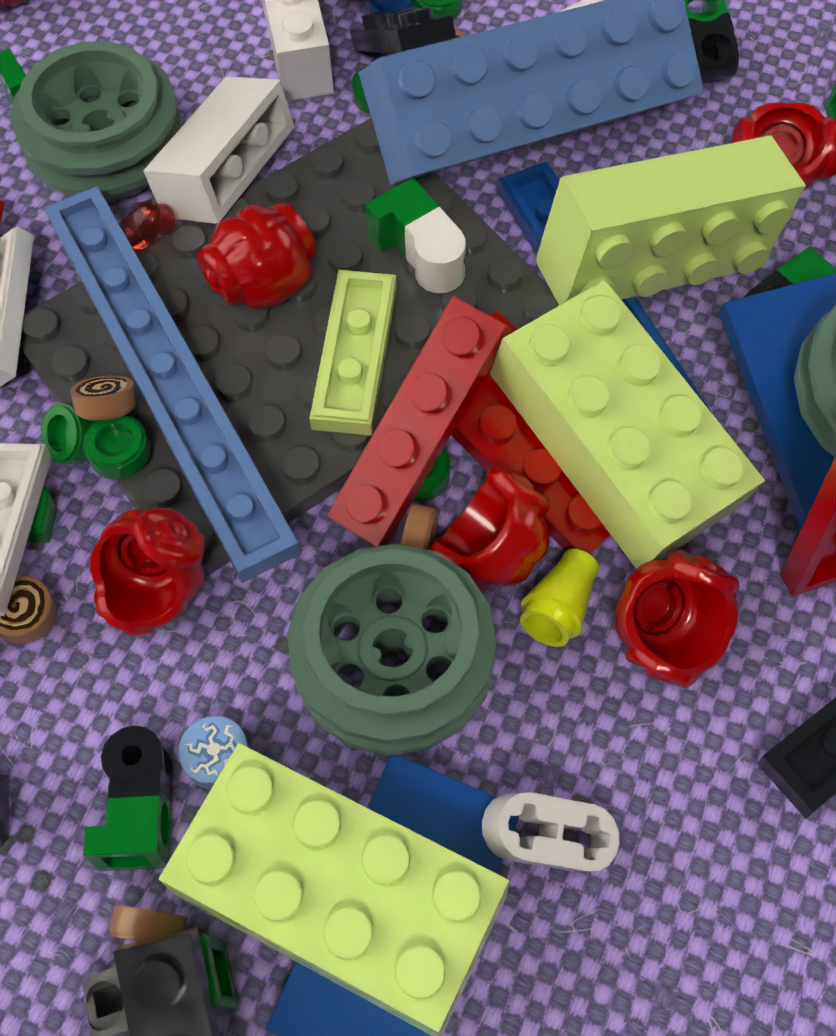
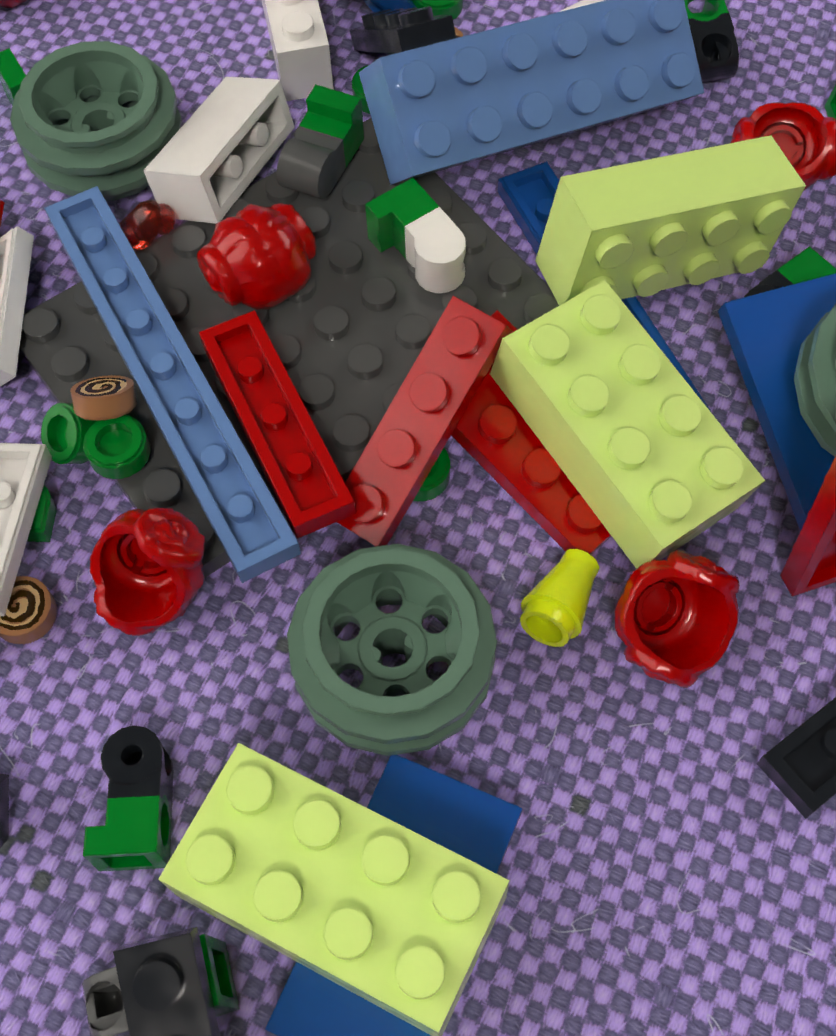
(143, 924): medium nougat tile -> none
(208, 747): light blue tile -> none
(277, 424): none -> red plate
(322, 143): none -> leg
(354, 353): yellowish green tile -> none
(420, 527): medium nougat tile -> none
(499, 531): red hair -> none
(553, 816): white beam -> none

